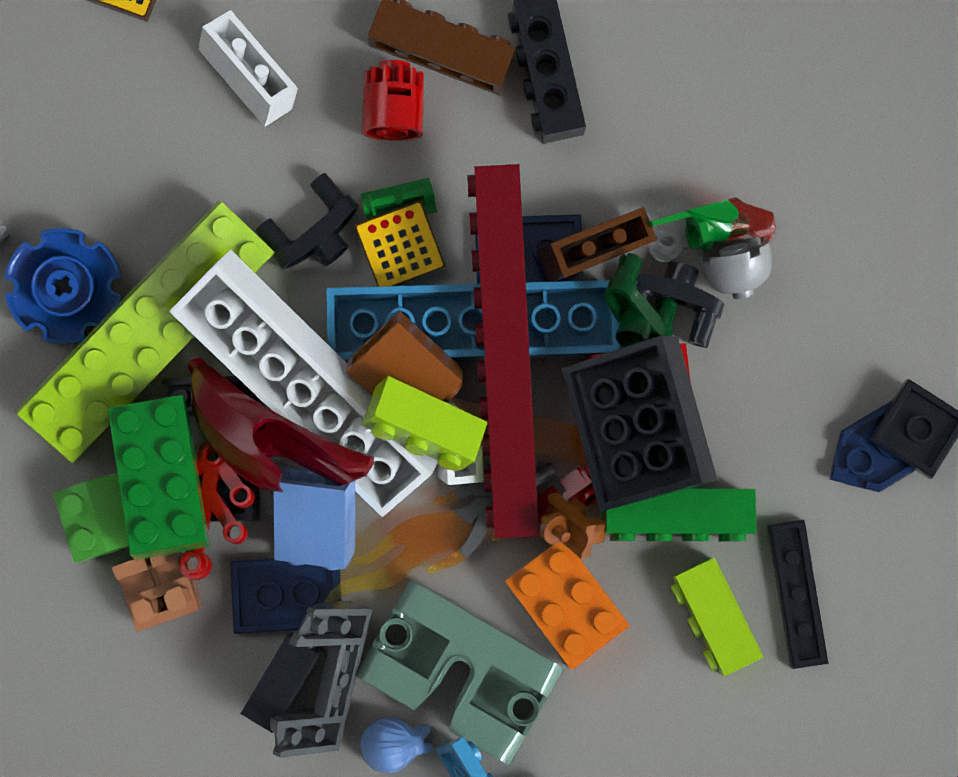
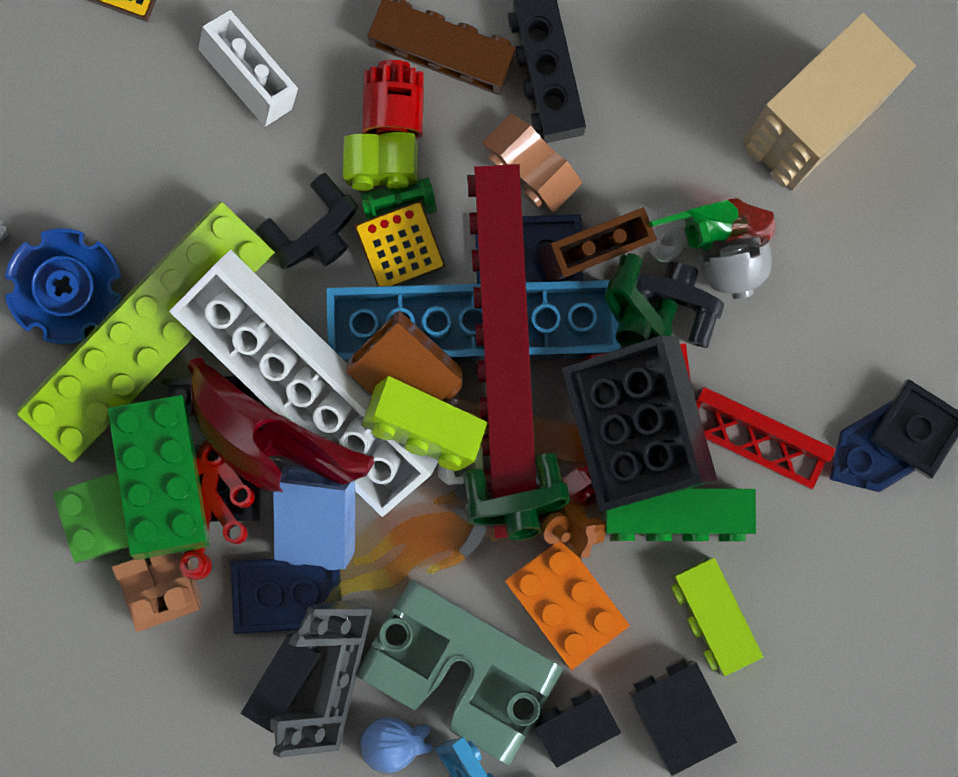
(380, 160): none -> lime brick
(520, 510): none -> dark green connector
(543, 172): none -> nougat brick
(576, 727): none -> black brick
(681, 716): none -> black brick
(770, 429): none -> red fence
(797, 594): black tile -> none
(827, 101): none -> tan brick

